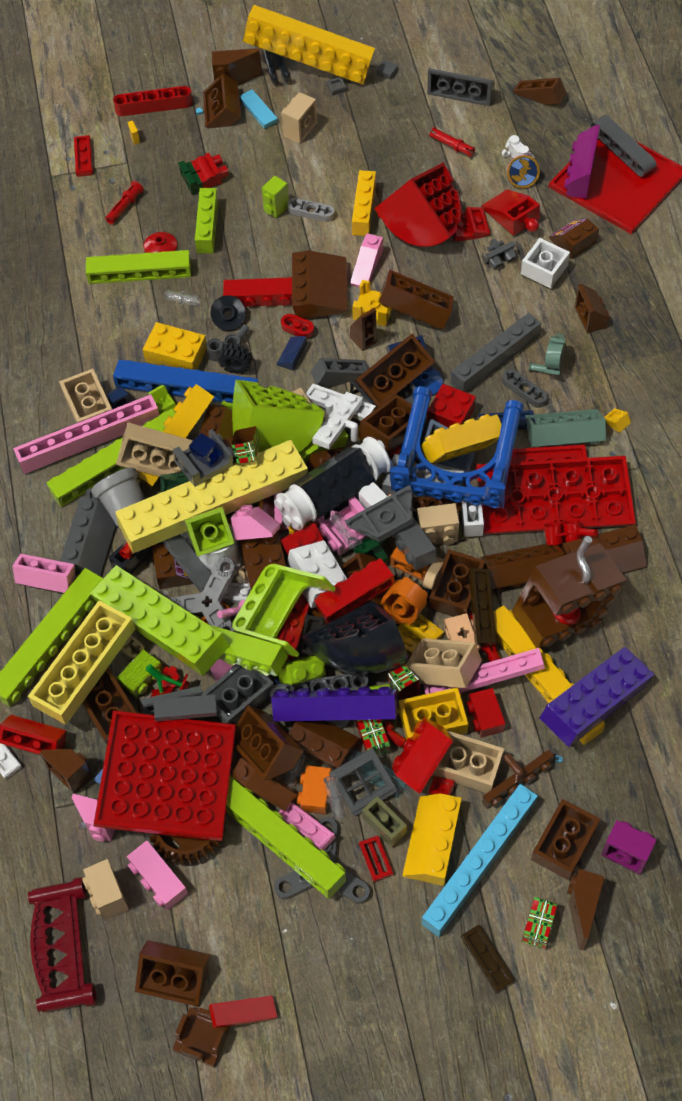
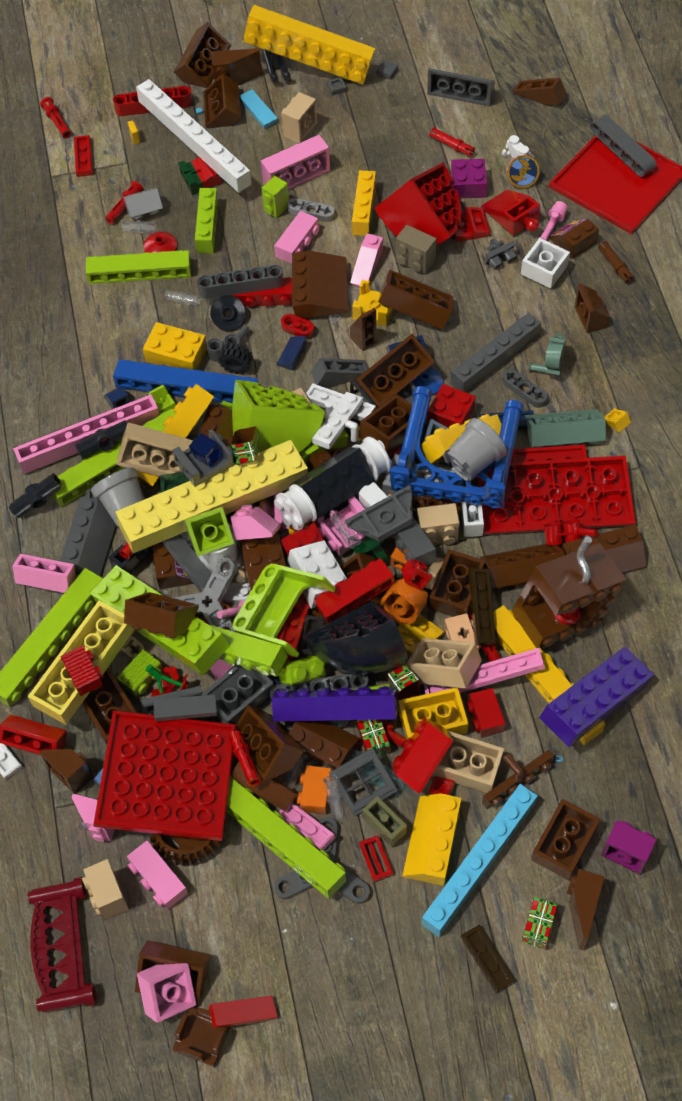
(35, 495): none -> black piece
(64, 130): none -> red pin
(81, 670): none -> red brick
(85, 396): tan brick -> none
(93, 445): none -> black piece
(139, 226): none -> clear pin
(142, 203): none -> light grey brick
(159, 614): none -> reddish brown slope
(166, 990): none -> bright pink slope
(194, 136): none -> white brick
(196, 62): none -> reddish brown slope
(240, 281): none -> dark grey beam
(241, 751): none -> red pin
(296, 236): none -> bright pink brick
(298, 162): none -> bright pink brick
(415, 249): none -> dark tan brick
(416, 570): none -> red brick
(469, 177): none -> magenta brick
(475, 449): none -> light grey piece
(557, 214): none -> bright pink piece
(582, 163): magenta slope -> none
(620, 267): none -> reddish brown pin

